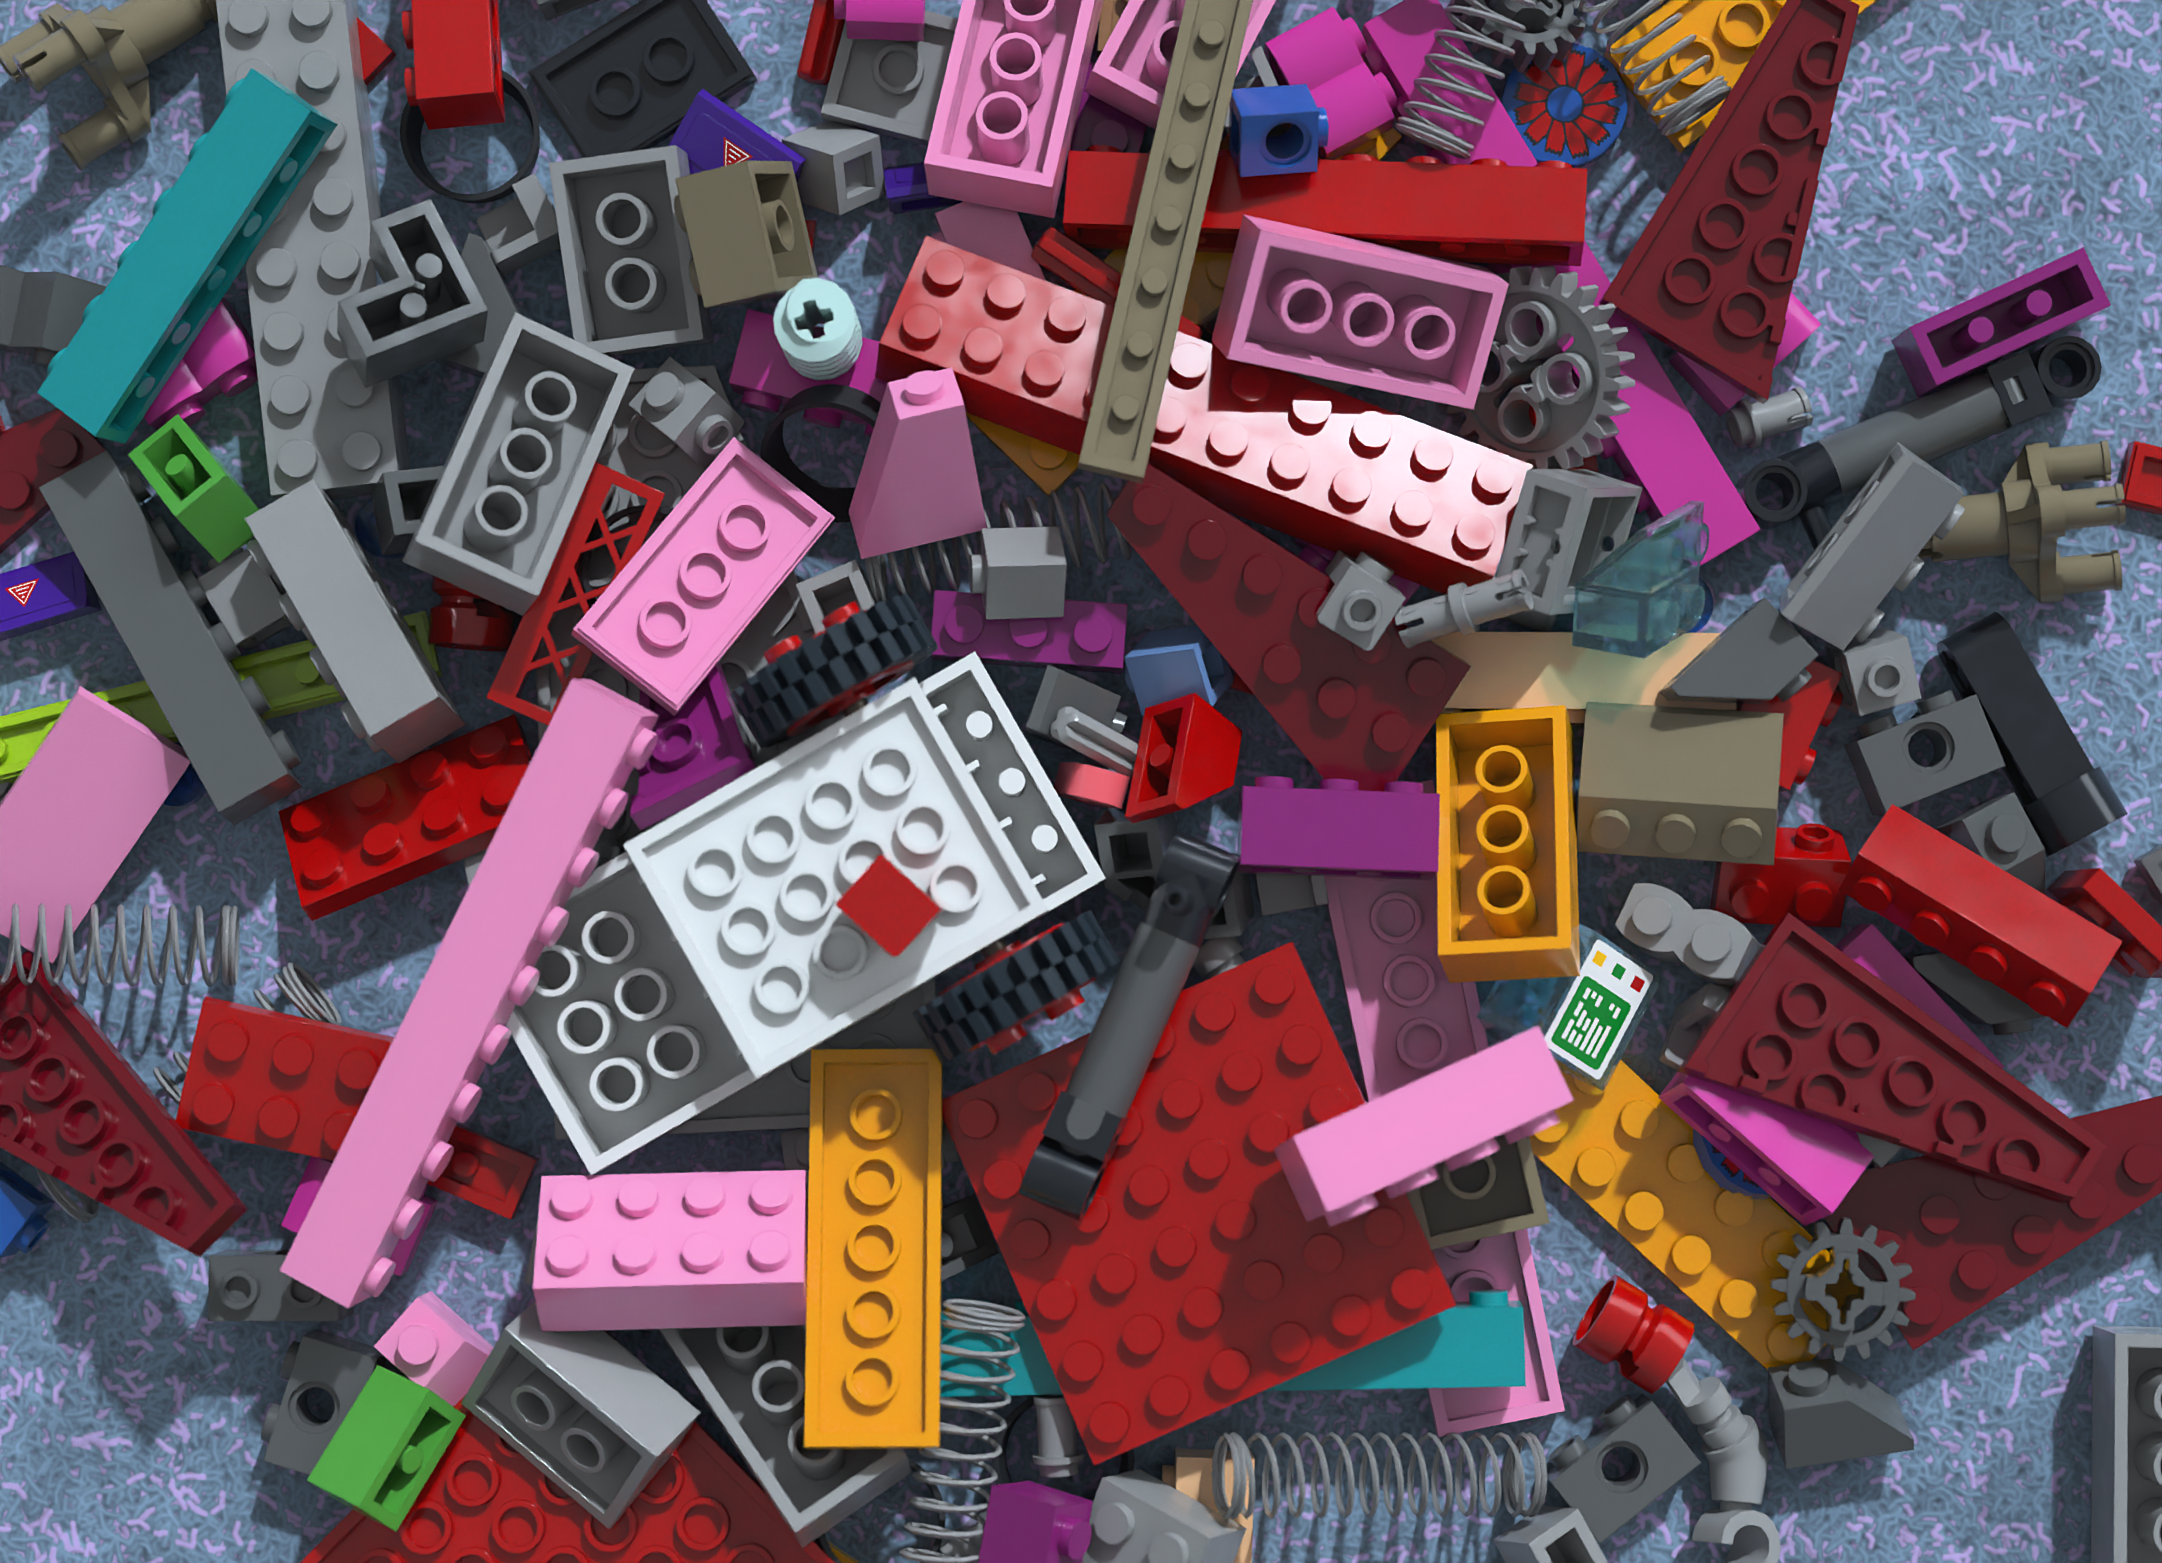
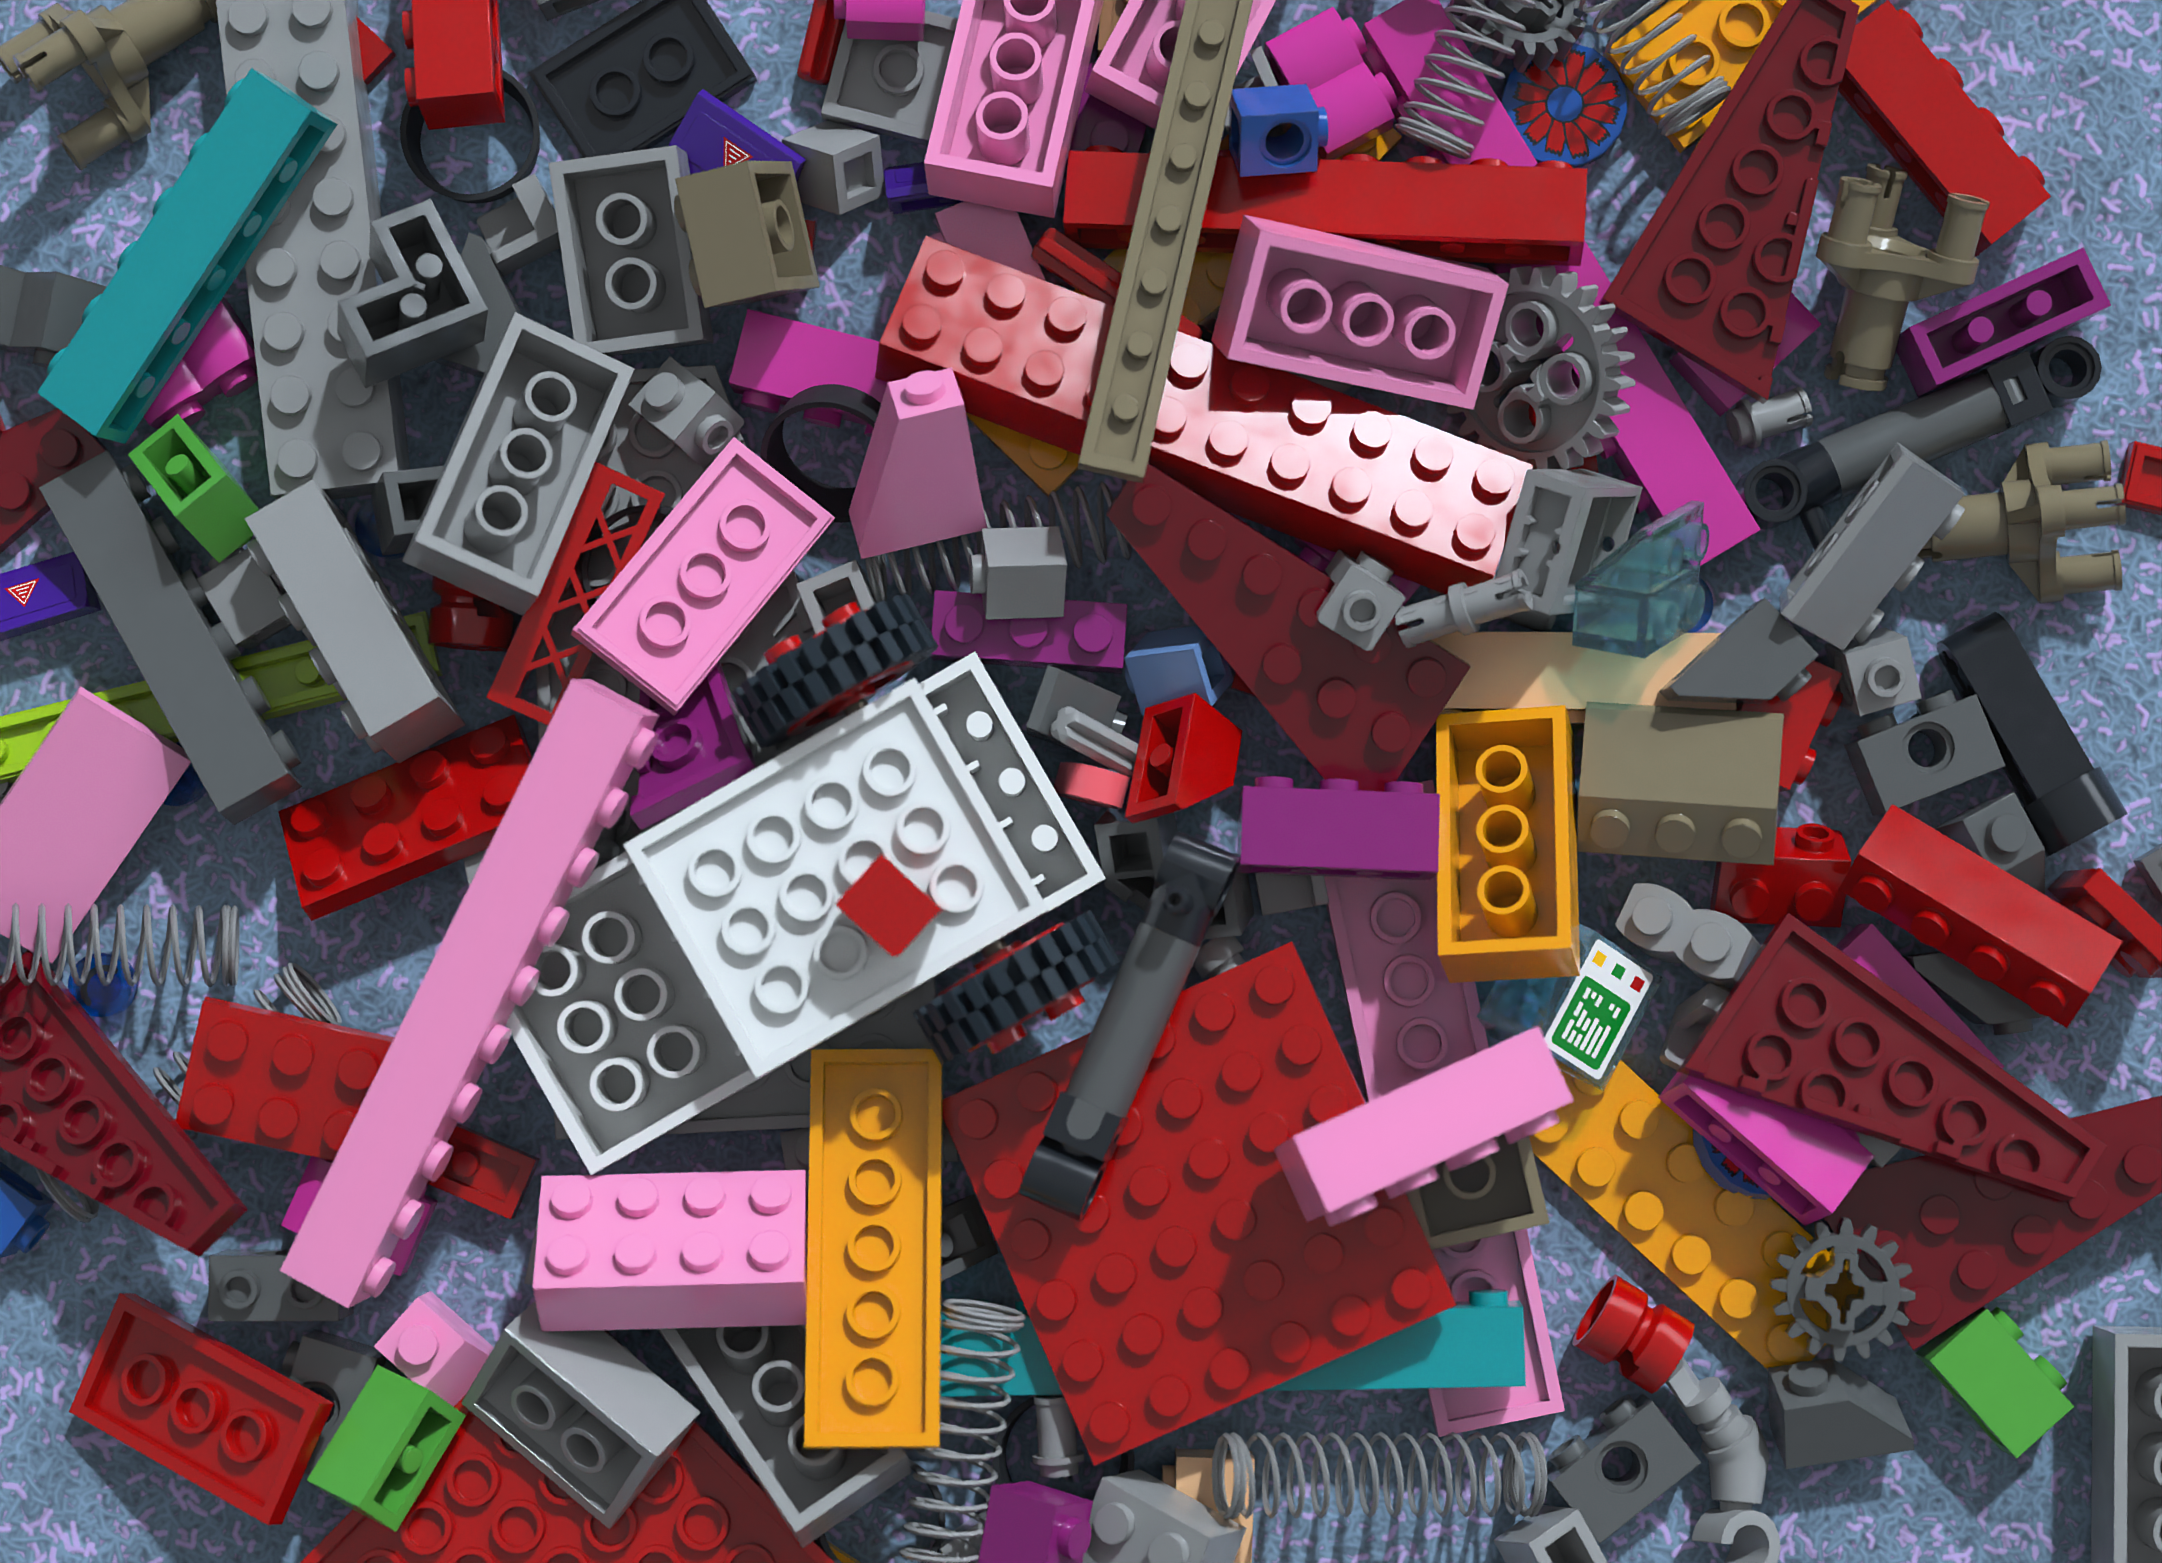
(99, 999): none -> clear blue tile
(201, 1408): none -> red plate
(815, 303): light aqua piece -> none
(1888, 271): none -> dark tan wheel
(1932, 124): none -> red brick
(1997, 1380): none -> bright green brick

